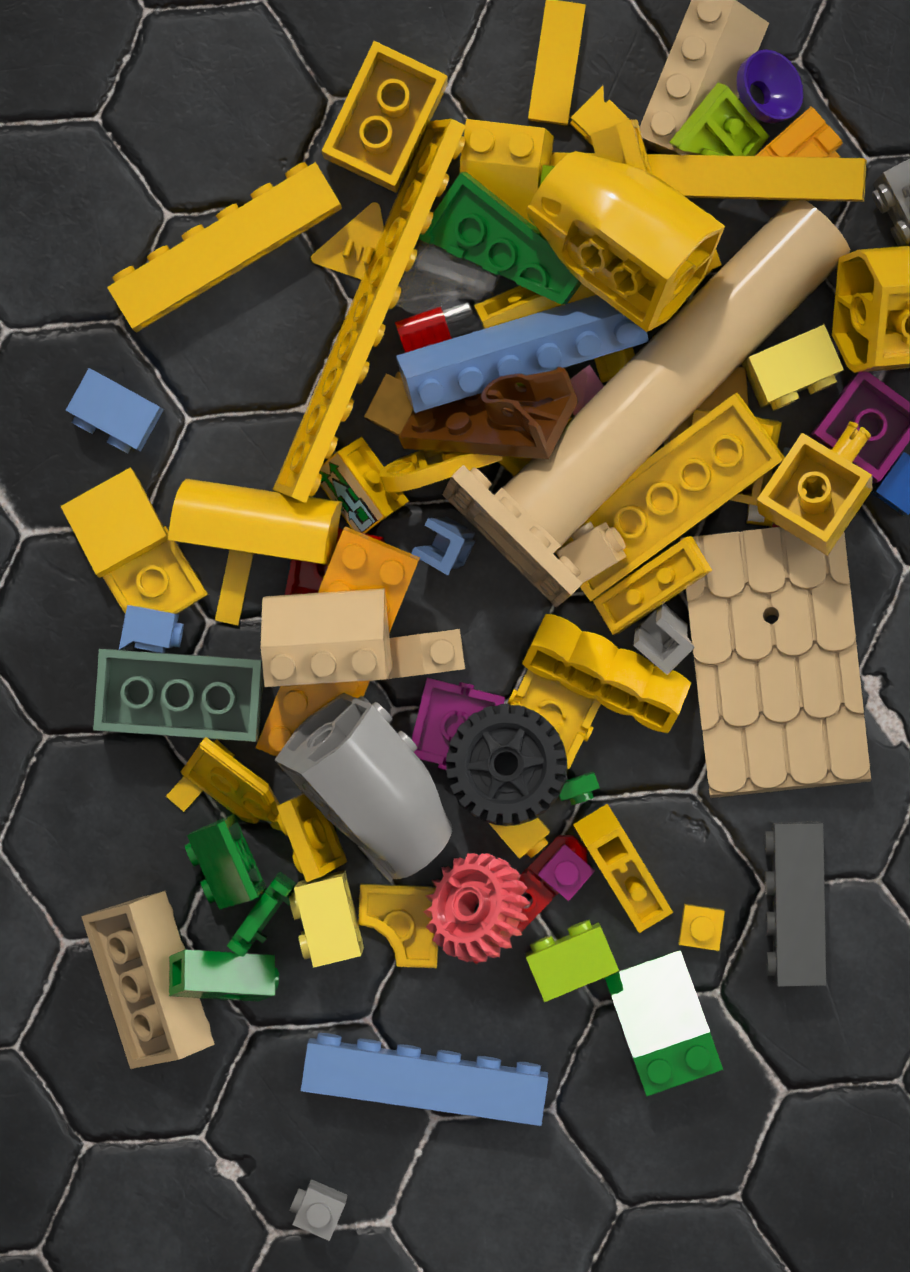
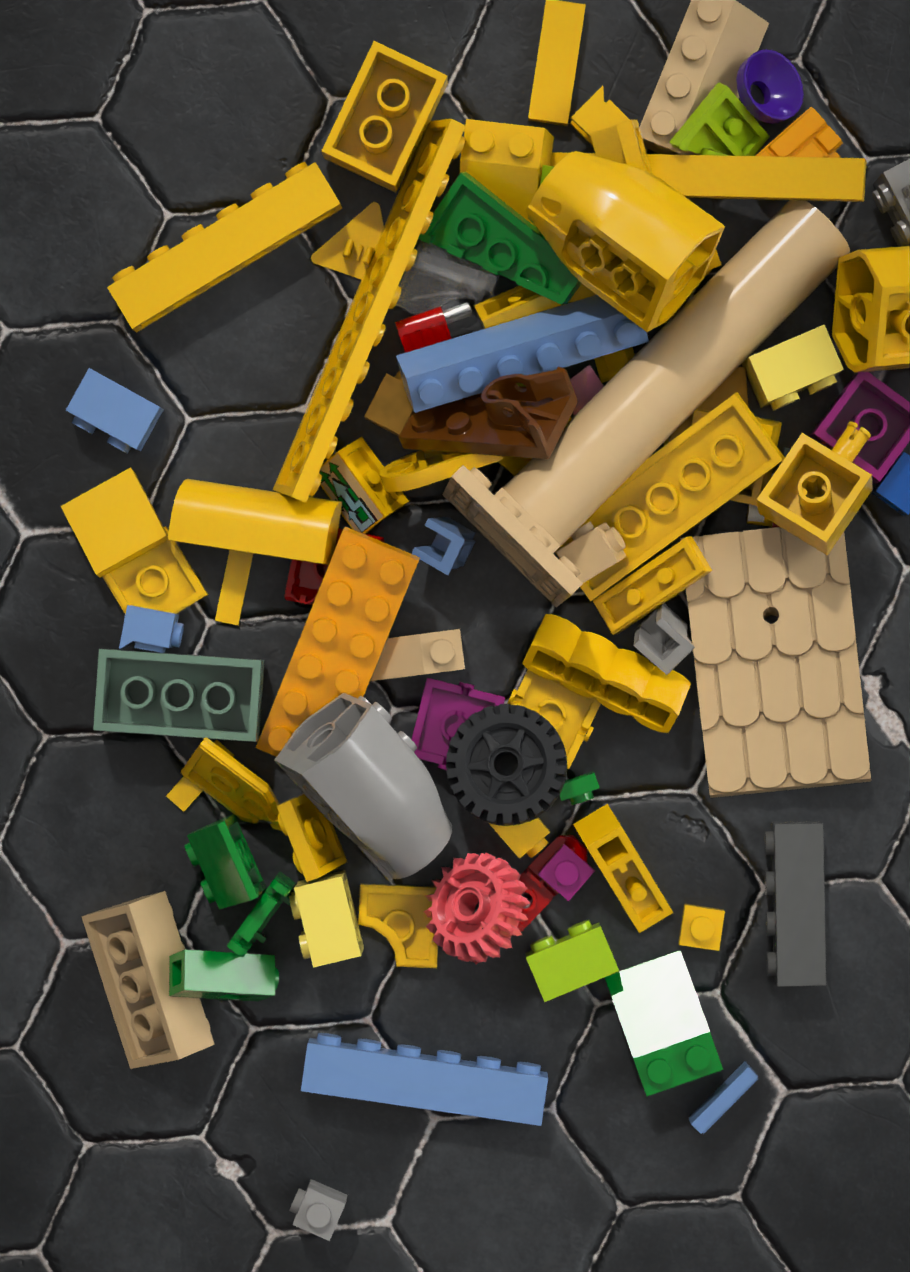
(325, 638): tan slope -> none
(723, 1098): none -> medium blue tile

